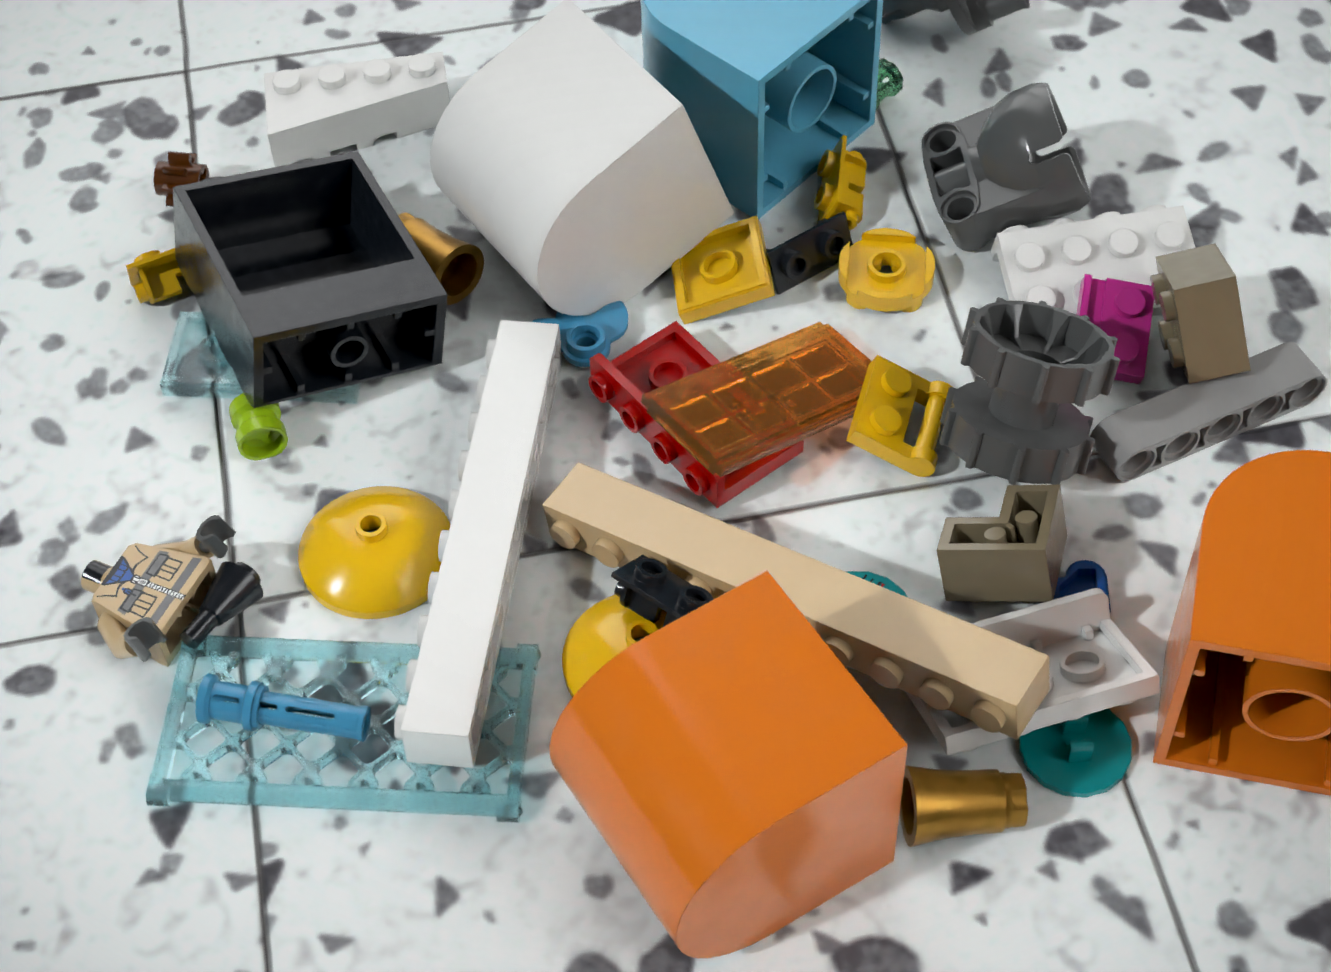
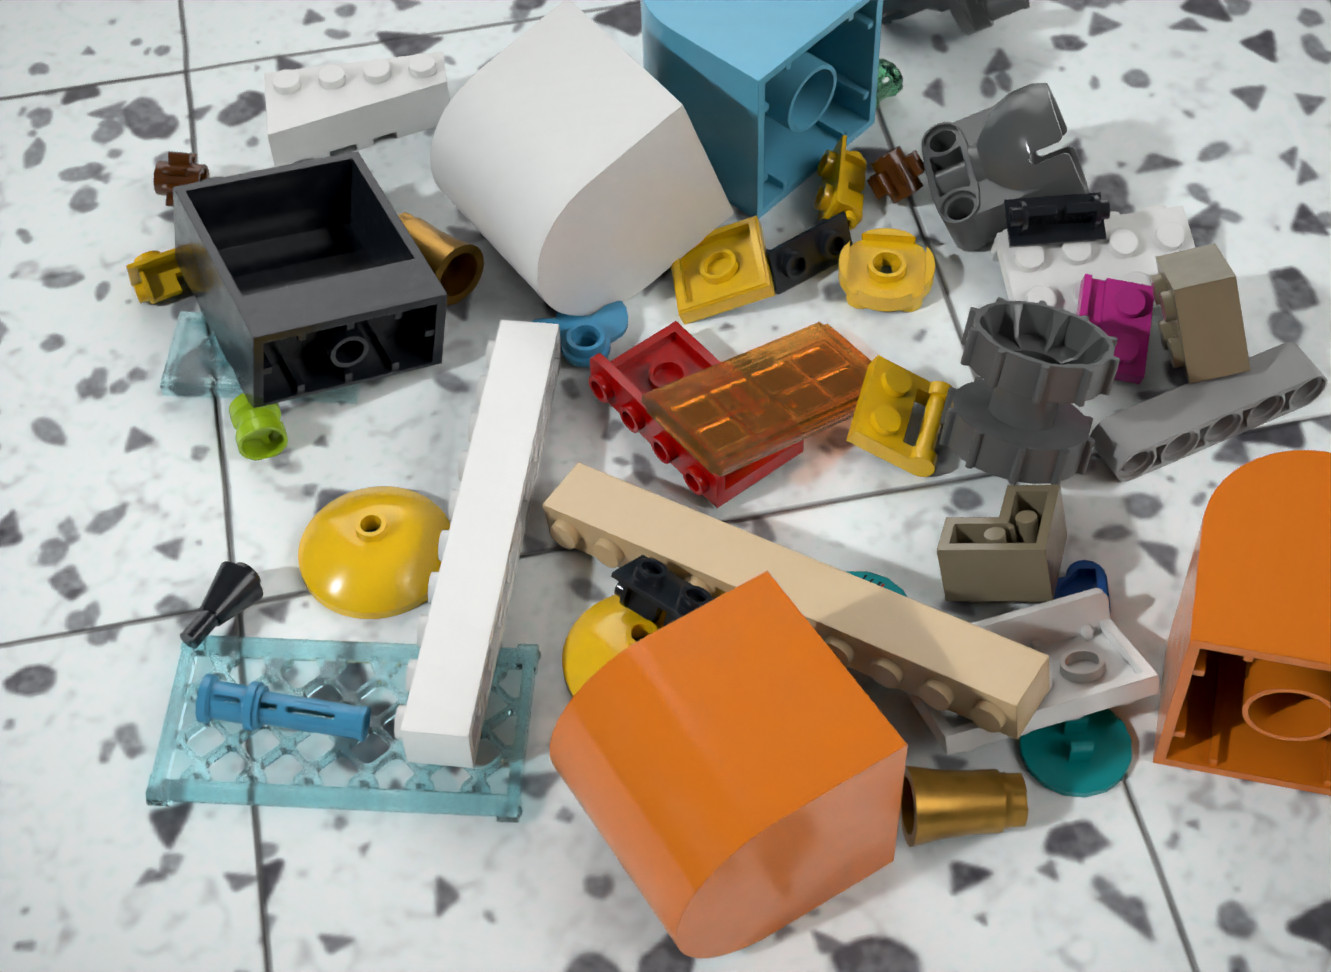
(155, 592): torso -> none
(896, 174): none -> reddish brown gear
(1056, 219): none -> black hinge

